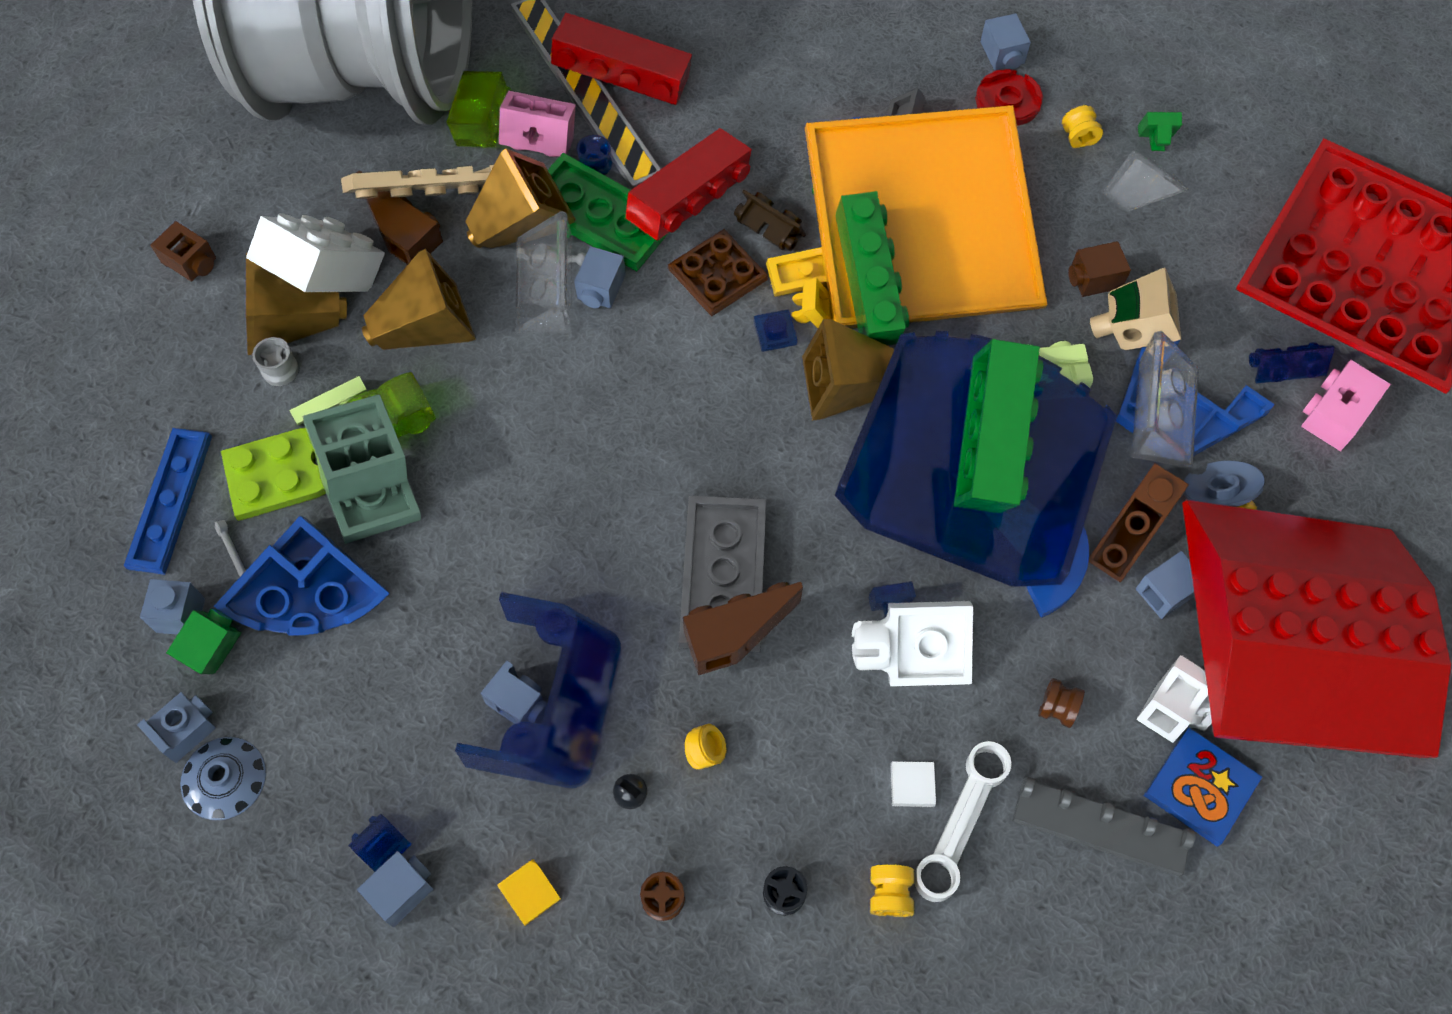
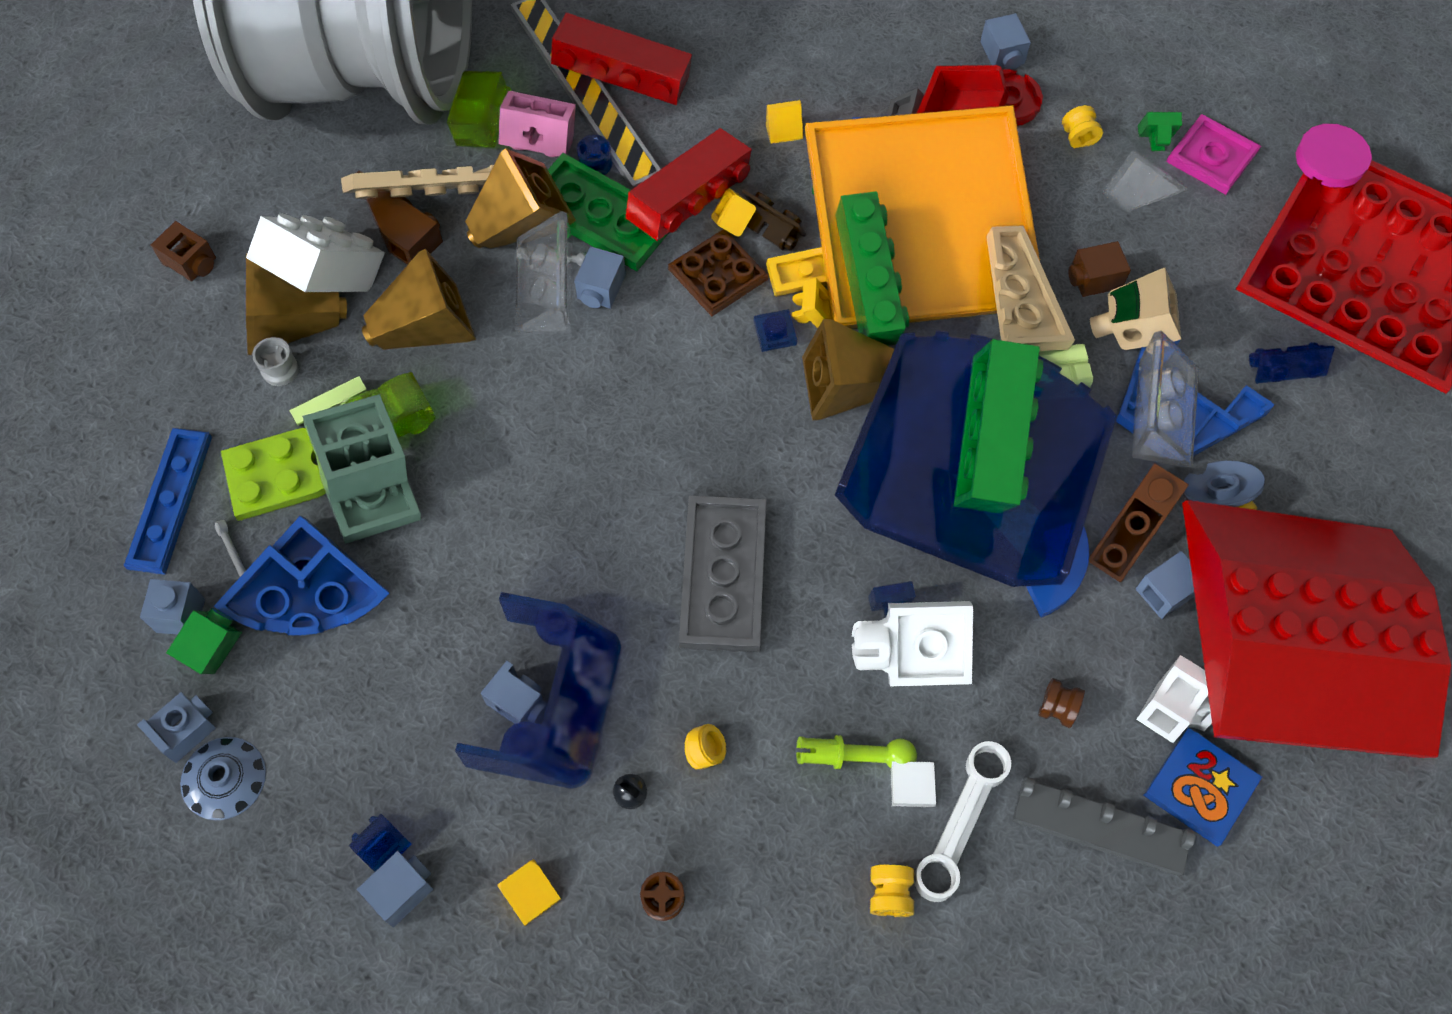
(730, 631): reddish brown slope -> none
(733, 212): none -> yellow slope
(784, 121): none -> yellow slope
(788, 883): black wheel -> none
(835, 752): none -> lime pin
(964, 88): none -> red panel
(1023, 294): none -> tan wing
(1213, 154): none -> dark pink tile
(1333, 155): none -> dark pink tile
(1345, 404): bright pink brick -> none

